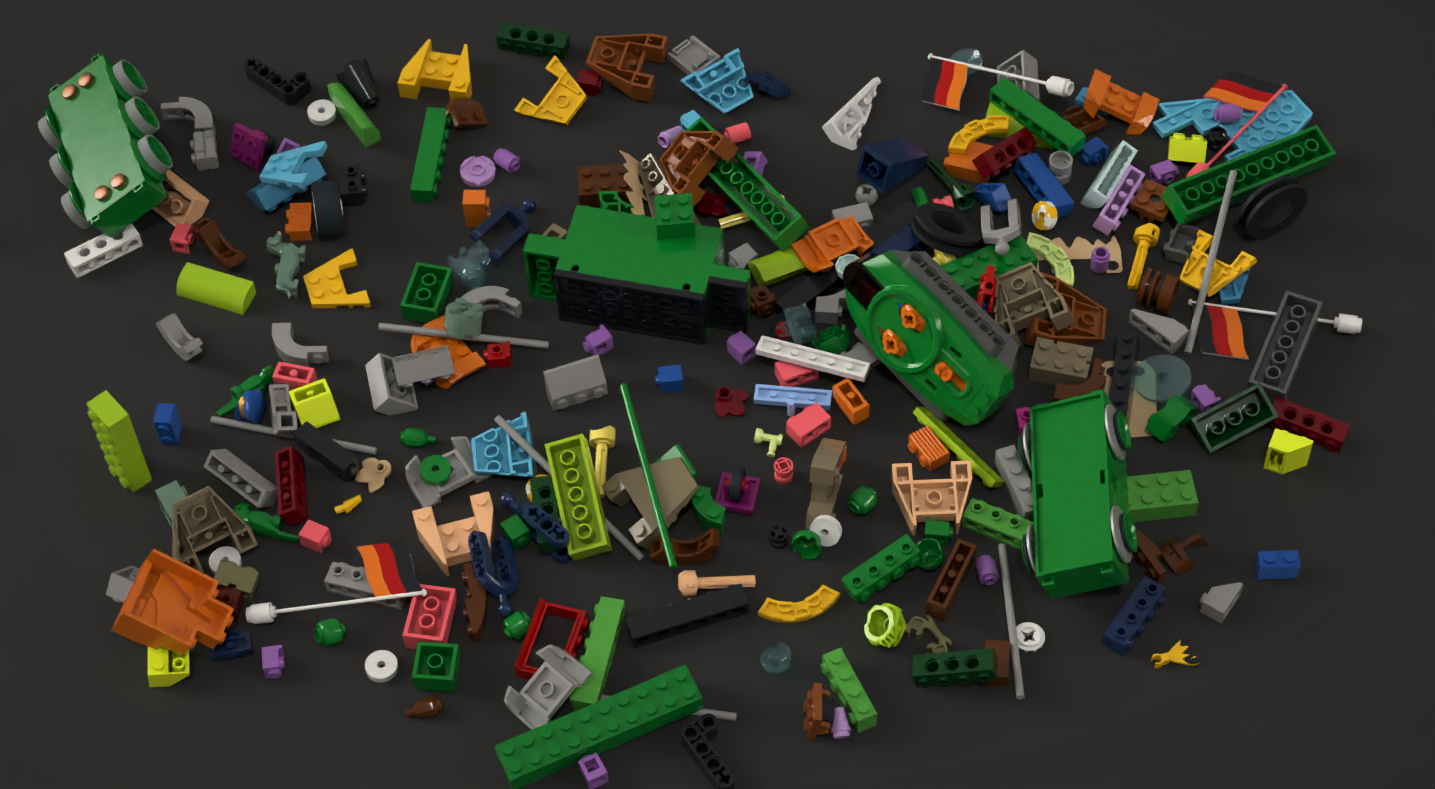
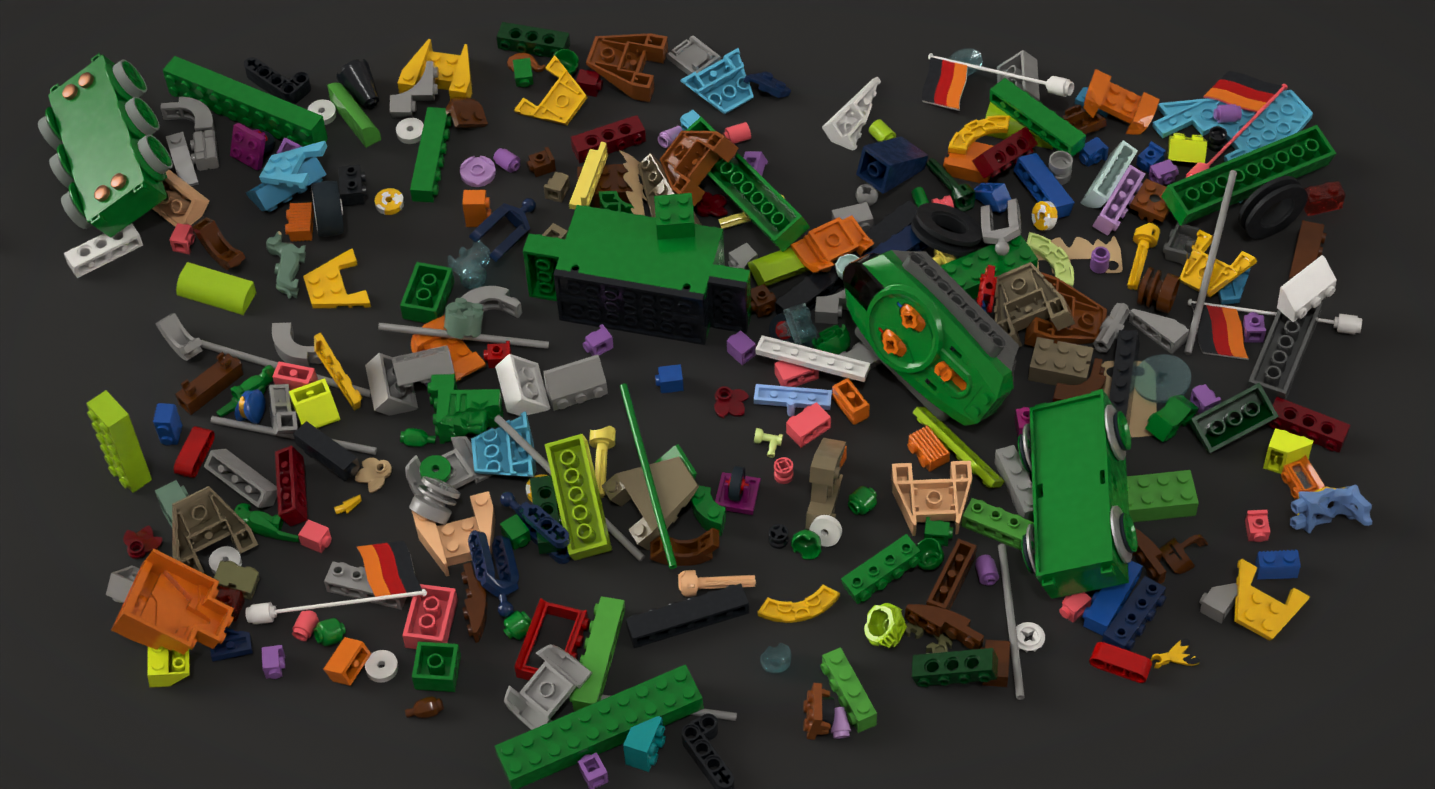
(141, 540): none -> dark red plate
(182, 158): none -> light grey slope
(194, 452): none -> red beam
(209, 383): none -> reddish brown brick
(244, 103): none -> green brick
(265, 362): none -> light grey piece
(305, 625): none -> coral brick
(335, 370): none -> yellow wing
(347, 661): none -> orange brick
(389, 208): none -> yellow piece
(403, 130): none -> white piece
(404, 104): none -> light grey arch
(433, 503): none -> light grey wheel
(462, 410): none -> green brick
(522, 386): none -> white slope
(523, 72): none -> green brick
(534, 65): none -> dark orange piece
(541, 162): none -> reddish brown brick
(557, 187): none -> dark tan brick
(568, 59): none -> green hair
(589, 177): none -> light yellow fence
(616, 136): none -> dark red brick
(643, 744): none -> teal slope
(881, 131): none -> lime brick
(939, 620): none -> reddish brown slope
(1074, 606): none -> coral brick
(1110, 601): none -> blue brick
(1111, 327): none -> light grey piece
(1120, 662): none -> red beam
(1151, 155): none -> blue brick
(1254, 324): none -> medium lavender brick
(1257, 525): none -> coral brick
(1260, 611): none -> yellow wing
(1301, 477): none -> orange window
(1306, 289): none -> white slope
(1307, 246): none -> reddish brown brick
(1316, 503): none -> medium blue hips
(1324, 198): none -> clear red brick

